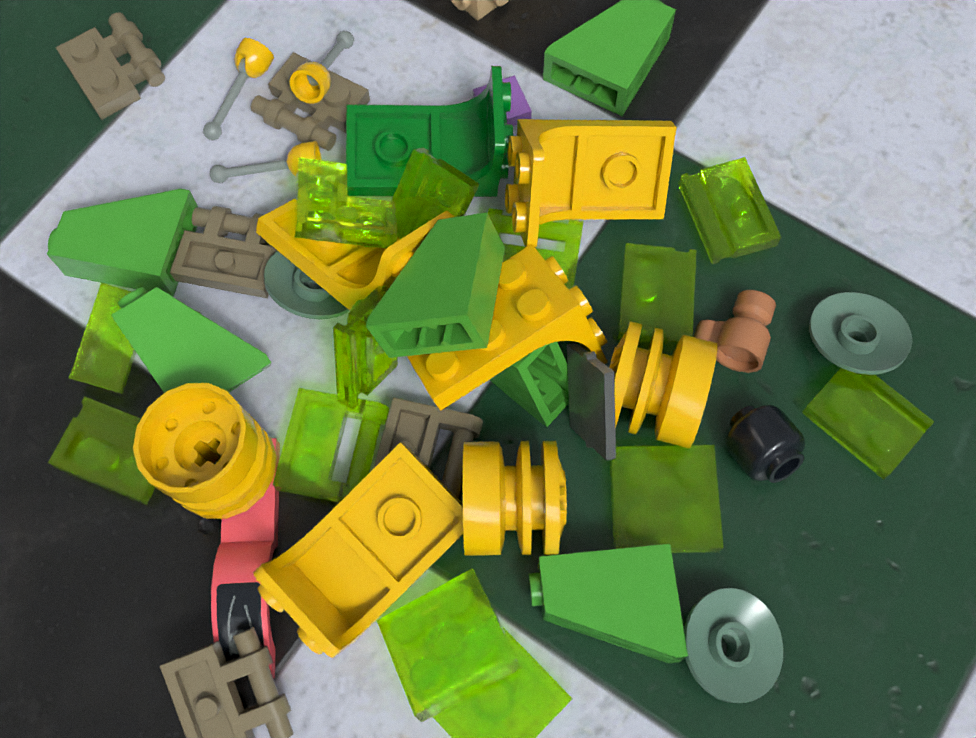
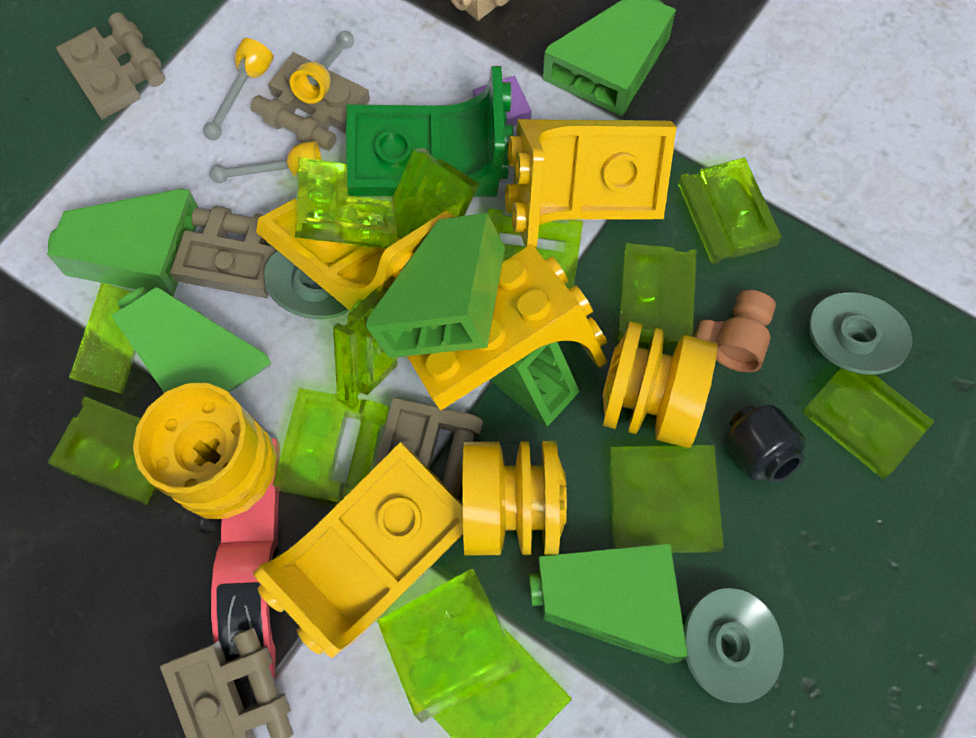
(591, 400): dark grey piece -> none

